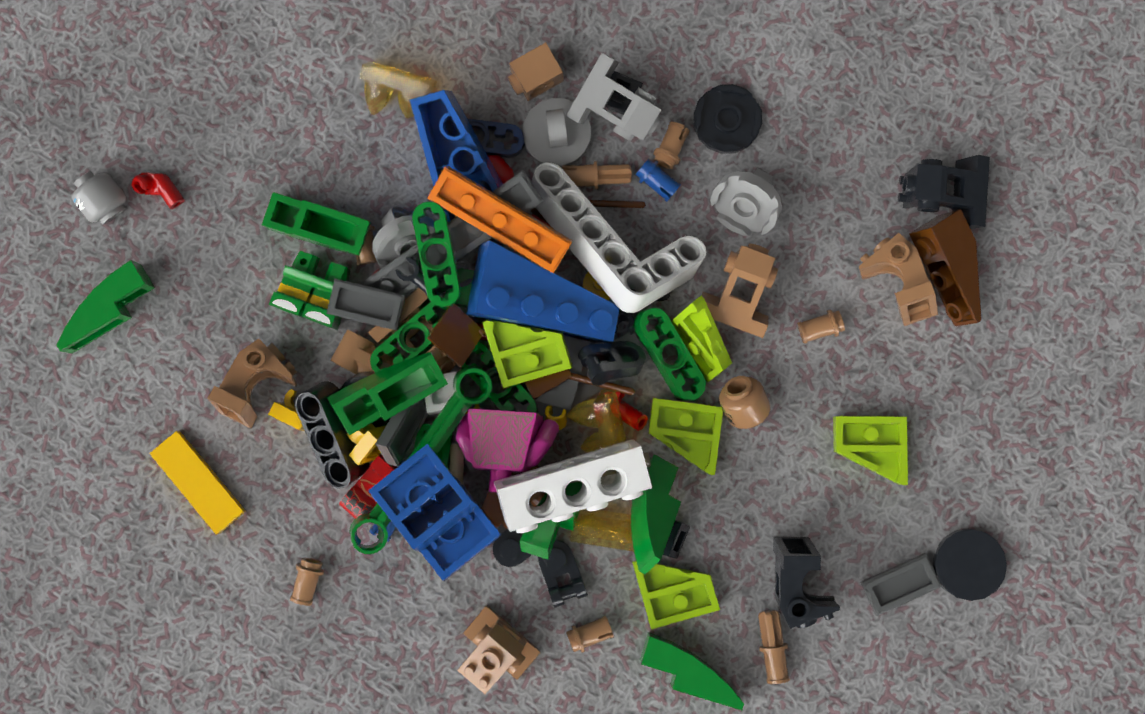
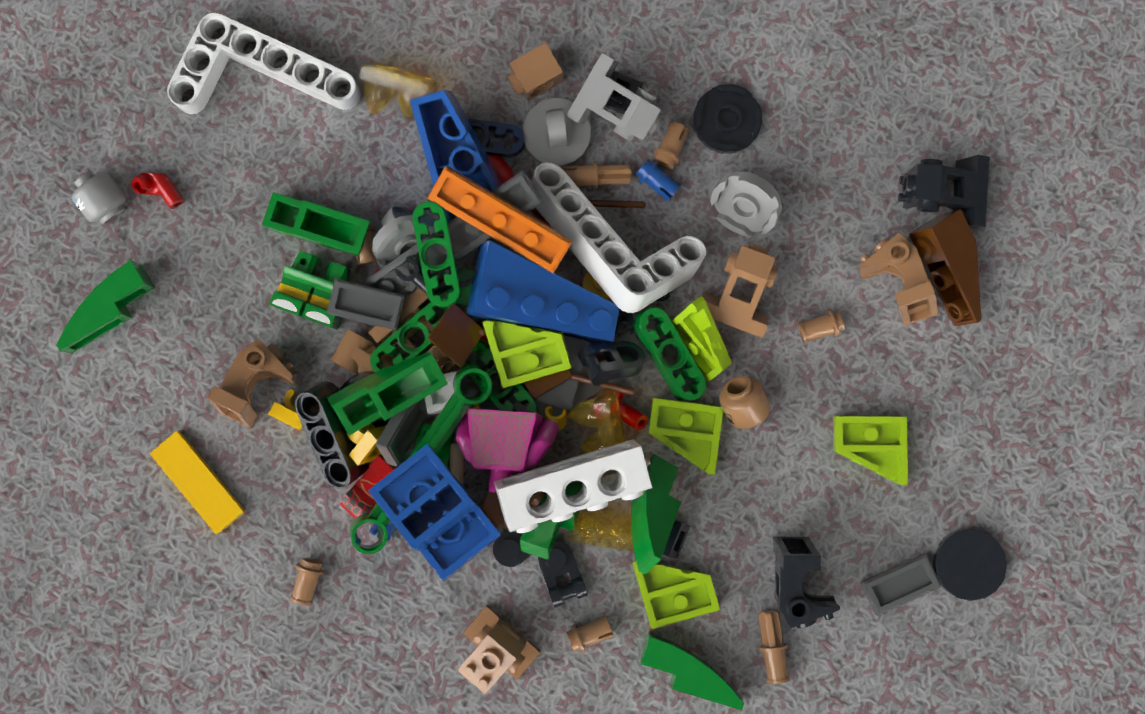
(261, 59): none -> white beam

